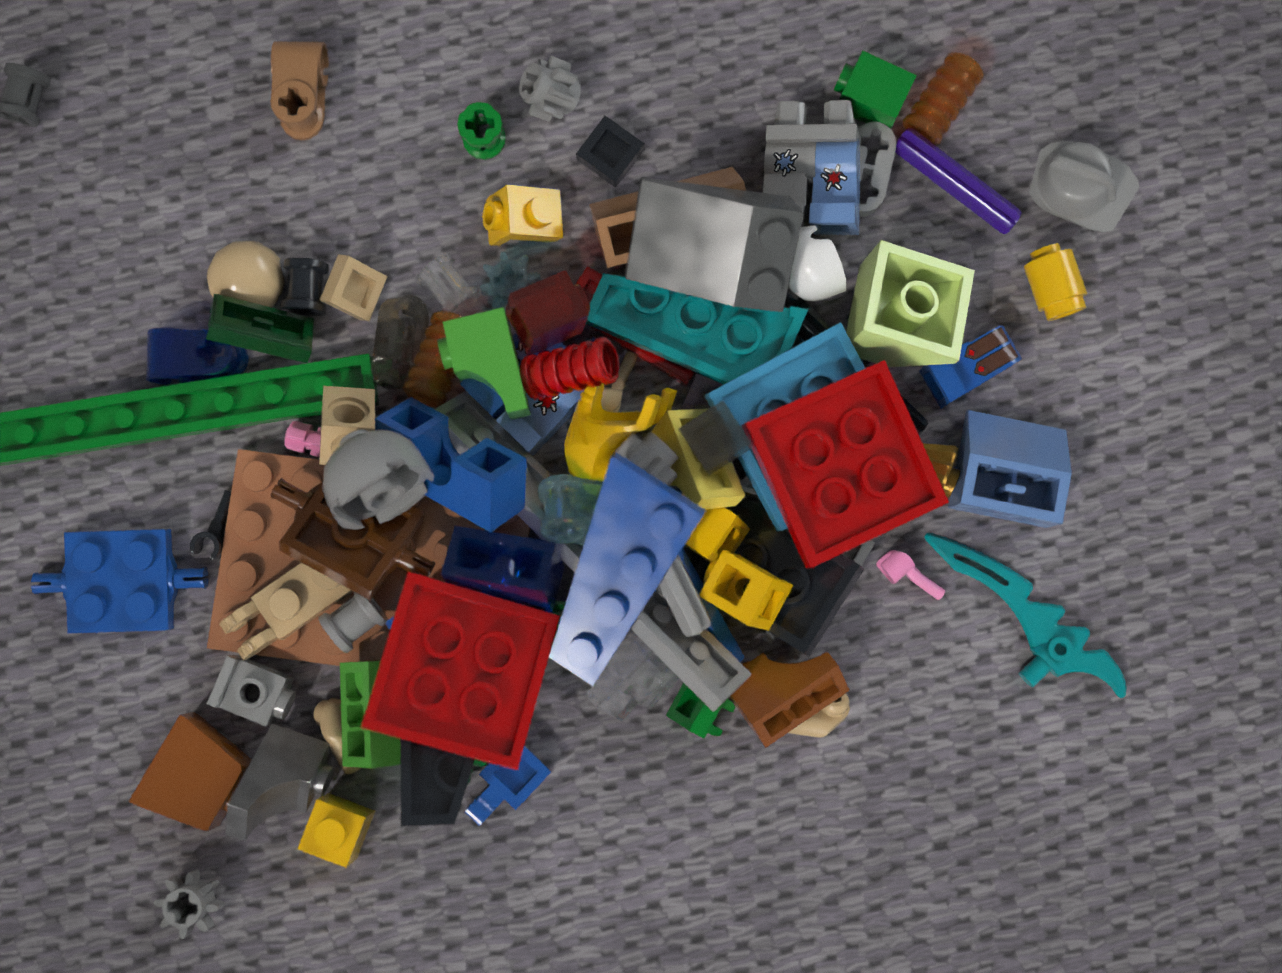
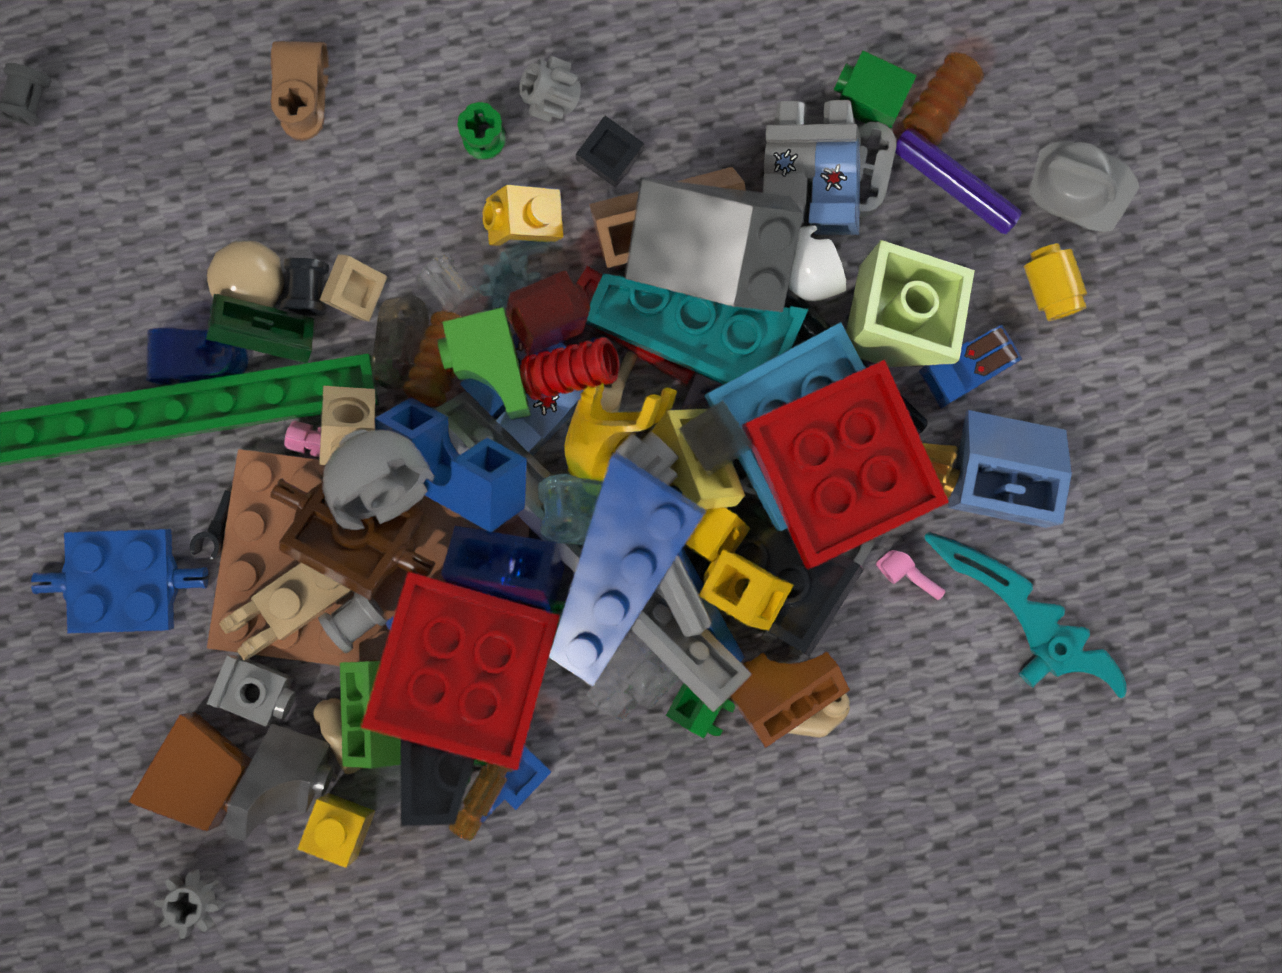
(479, 800): none -> clear orange axle

